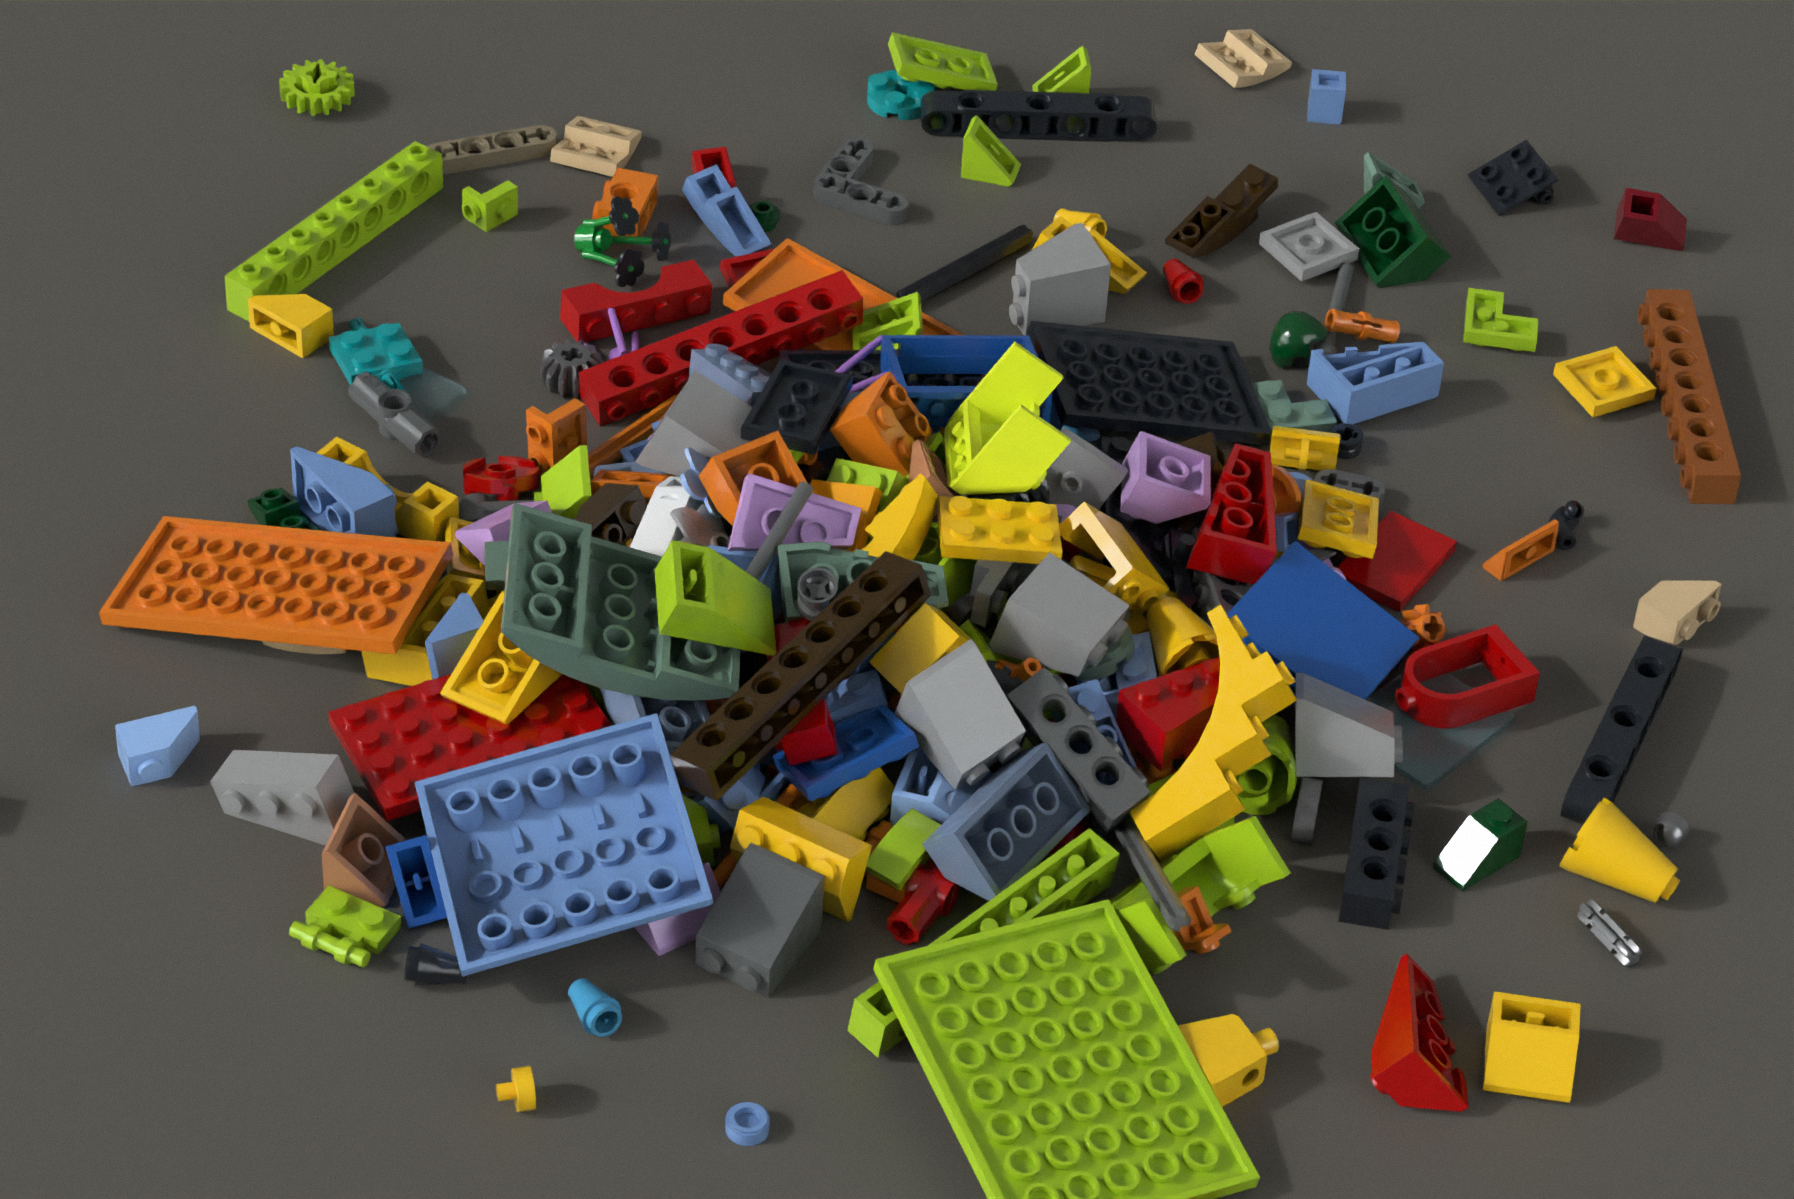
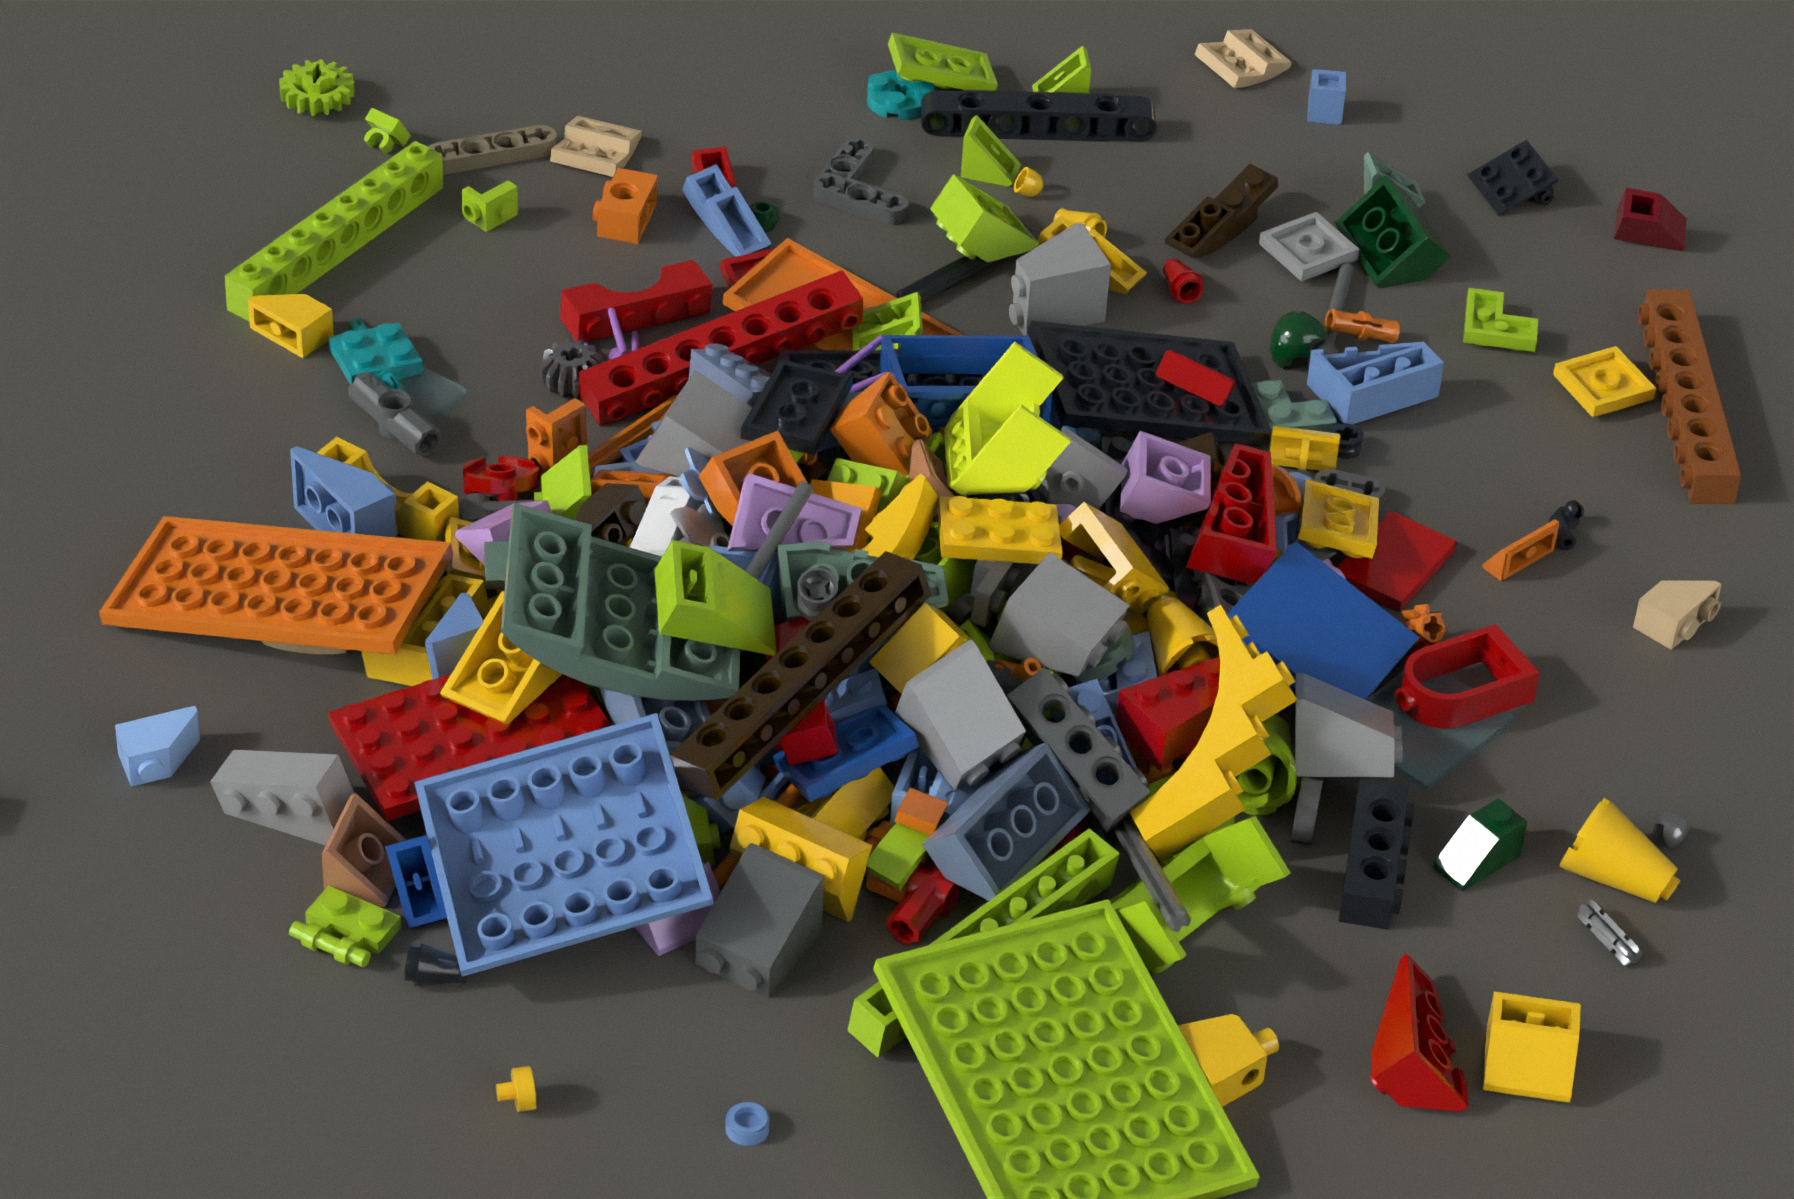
(278, 509): dark green slope -> none
(385, 128): none -> lime tile
(593, 239): plant -> none
(595, 1008): dark azure cone -> none
(921, 812): none -> orange tile
(980, 223): none -> lime slope
(1028, 183): none -> yellow hinge
(1195, 377): none -> red slope
(1201, 933): orange bracket -> none
(1622, 728): black beam -> none

